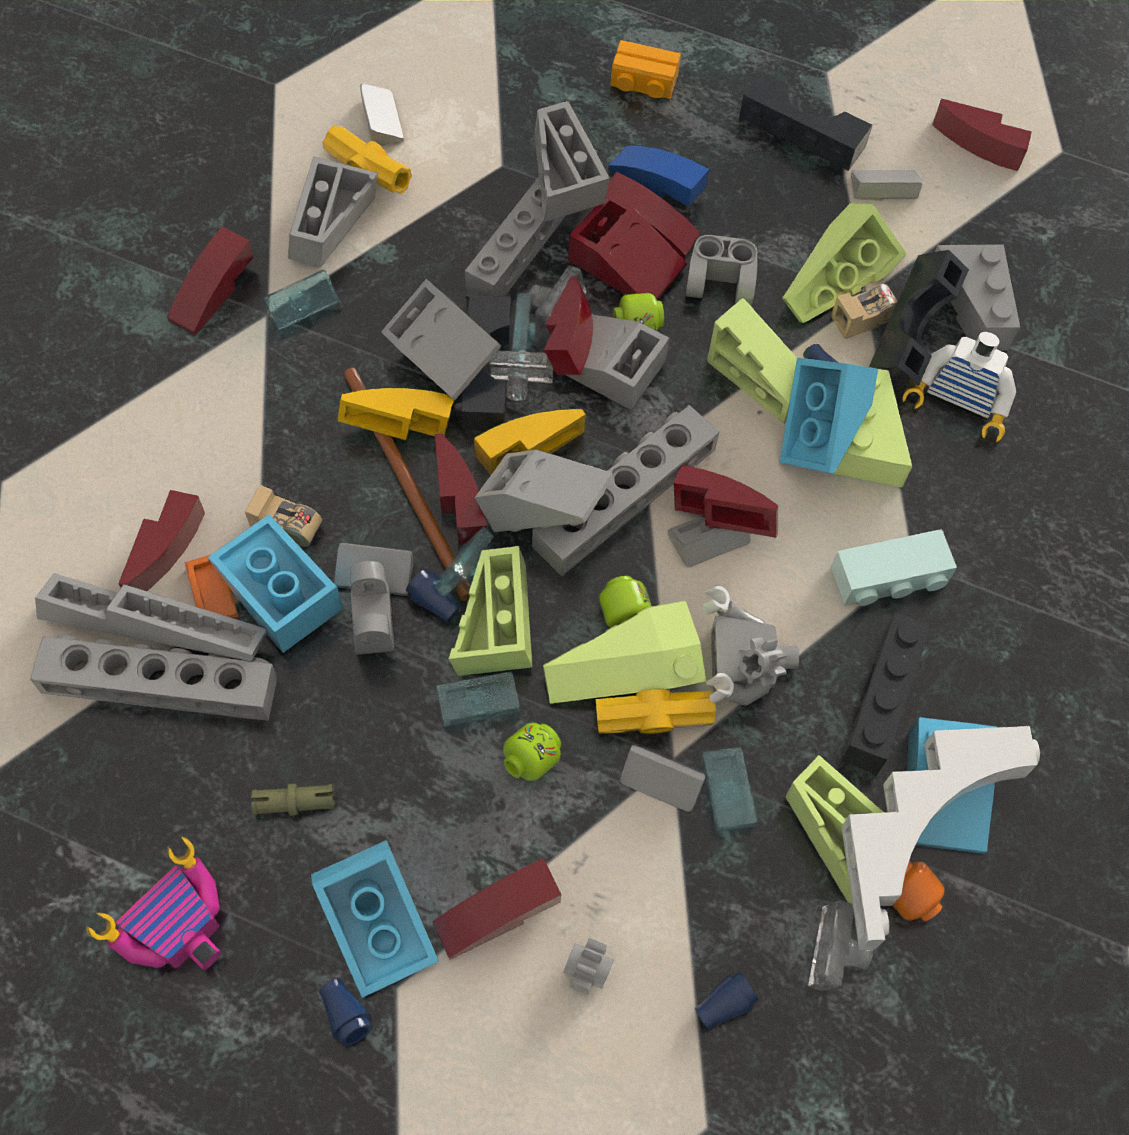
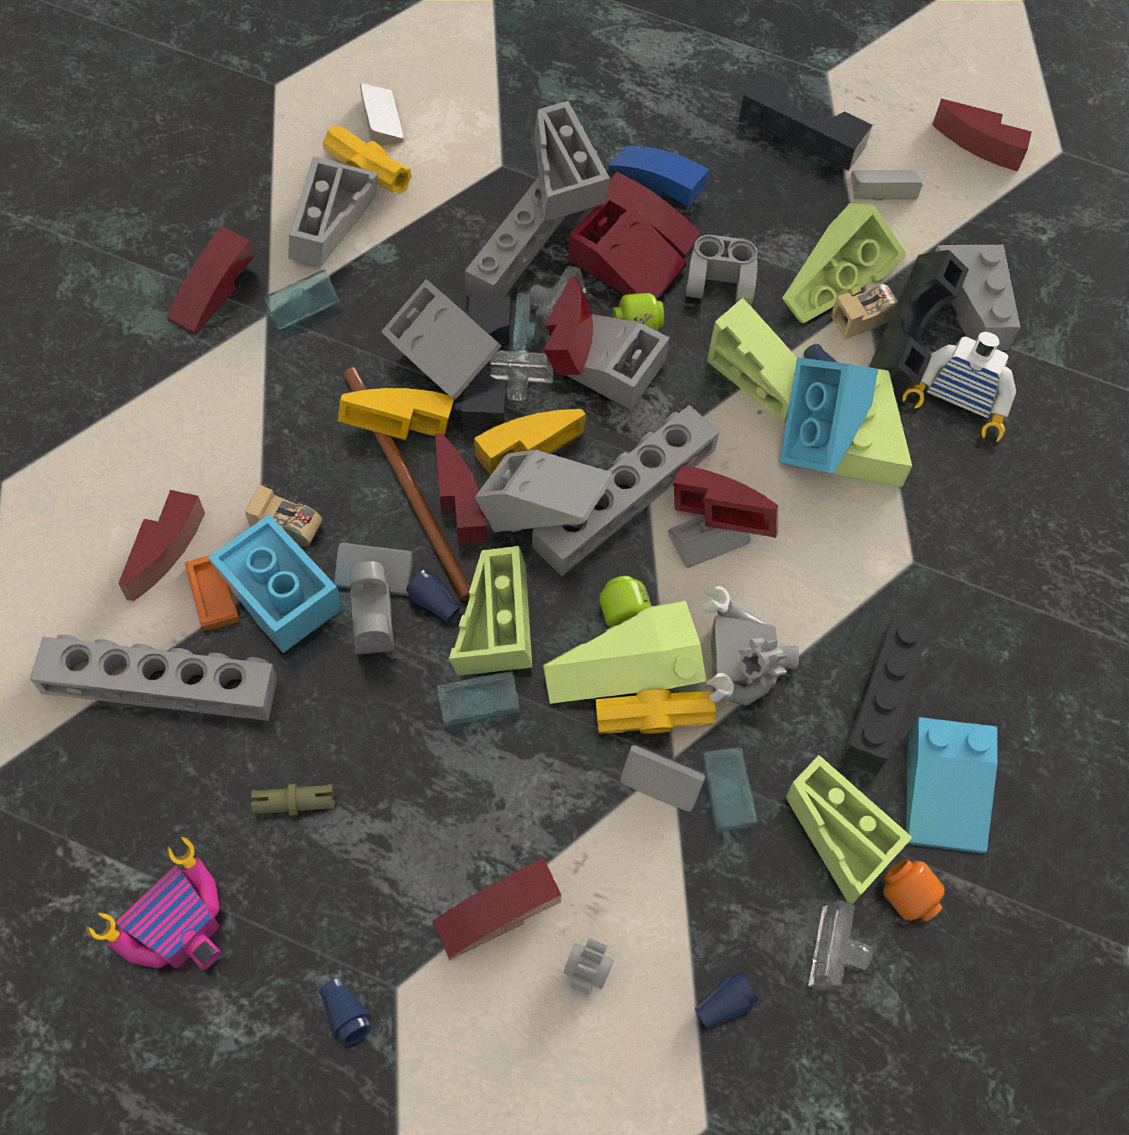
(146, 617): light grey slope -> none
(374, 918): medium azure slope -> none
(464, 562): clear light blue plate -> none
(532, 751): lime head -> none
(645, 69): light orange brick -> none
(882, 843): white arch -> none
(893, 568): light aqua brick -> none

